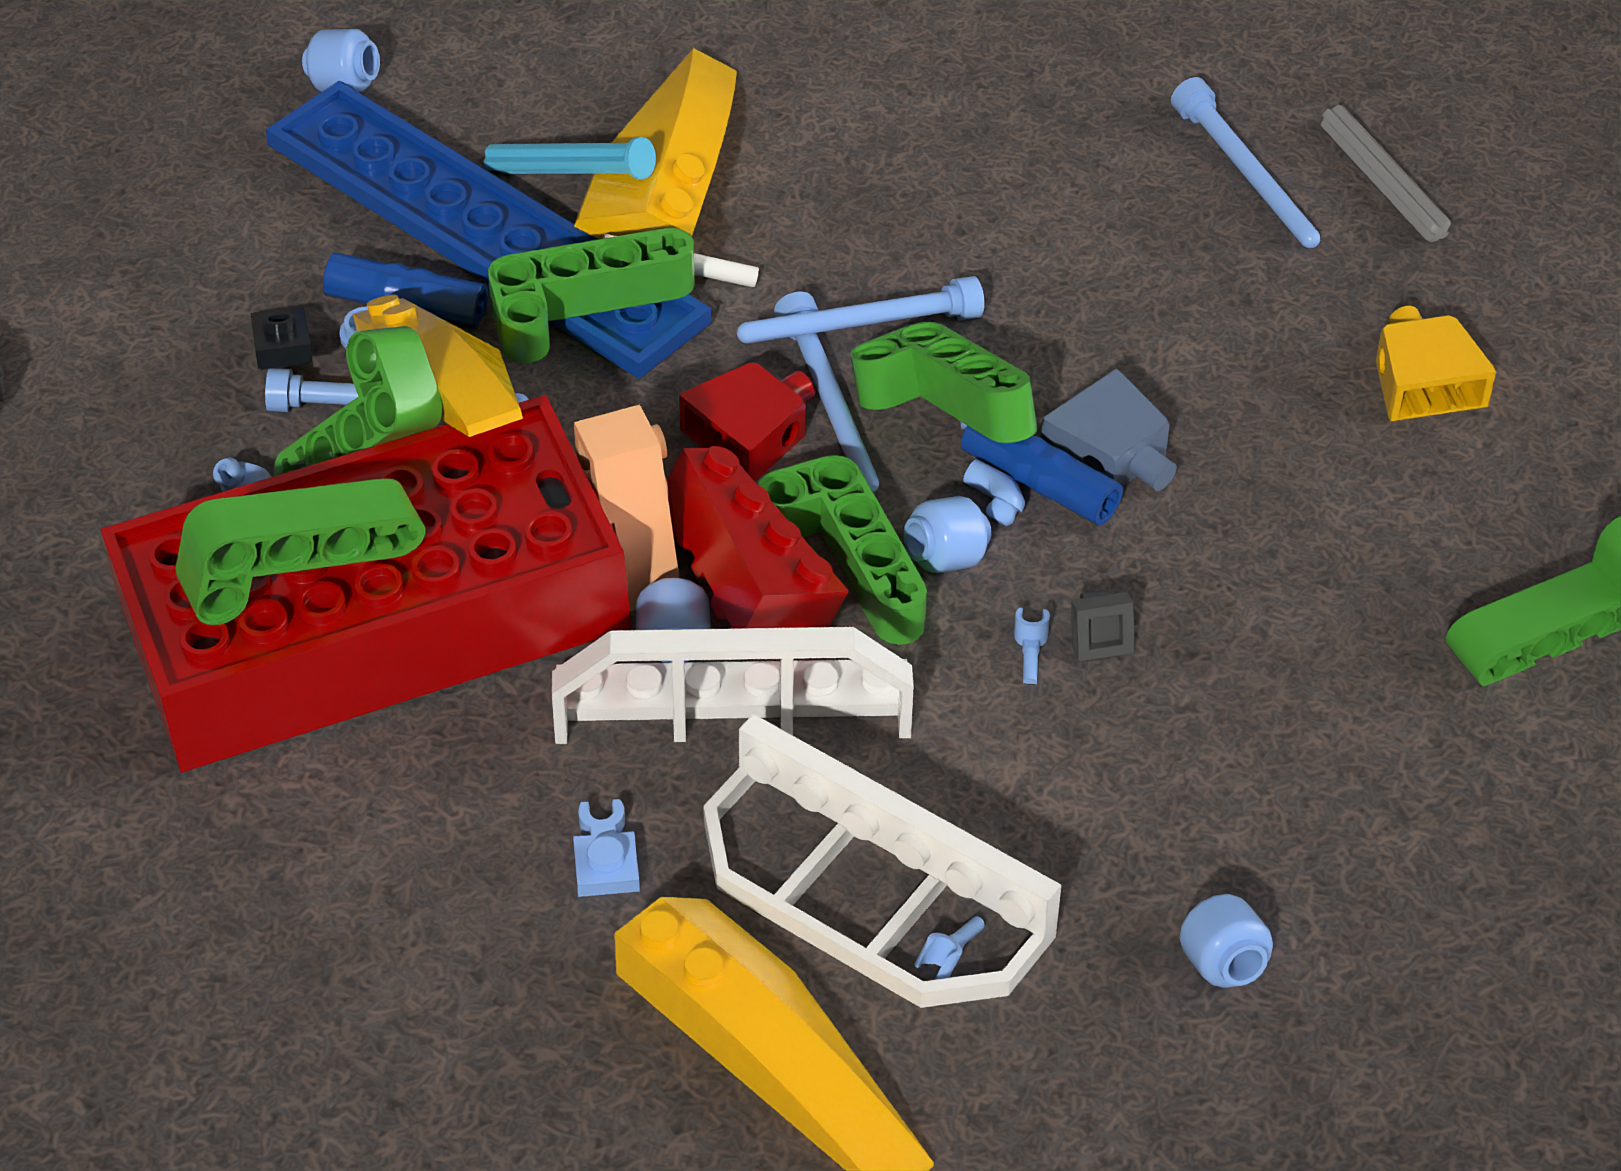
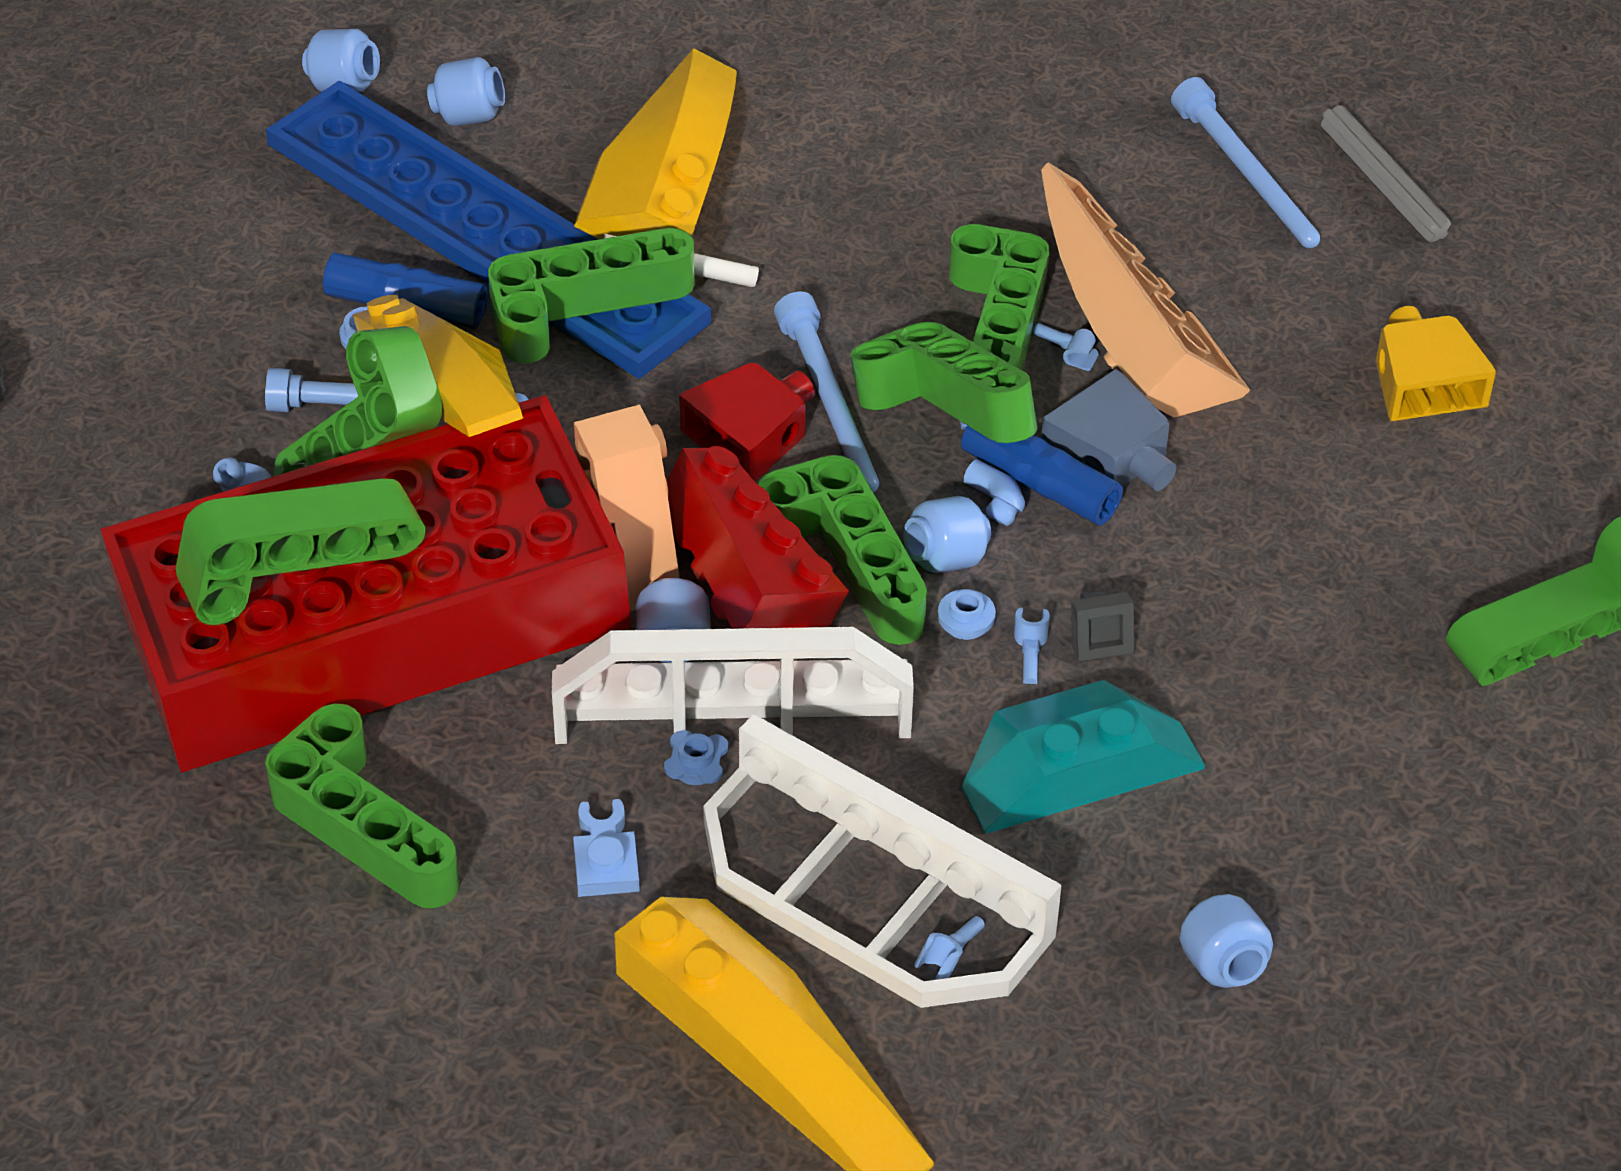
(281, 338): black plate -> none
(319, 789): none -> bright green beam
(466, 91): none -> light blue head
(630, 158): medium azure axle -> none
(700, 769): none -> medium blue plate
(960, 299): light blue piece -> none
(962, 623): none -> light blue plate
(1012, 273): none -> bright green beam
(1072, 753): none -> teal wedge
(1078, 348): none -> light blue hand
(1131, 309): none -> light nougat wedge

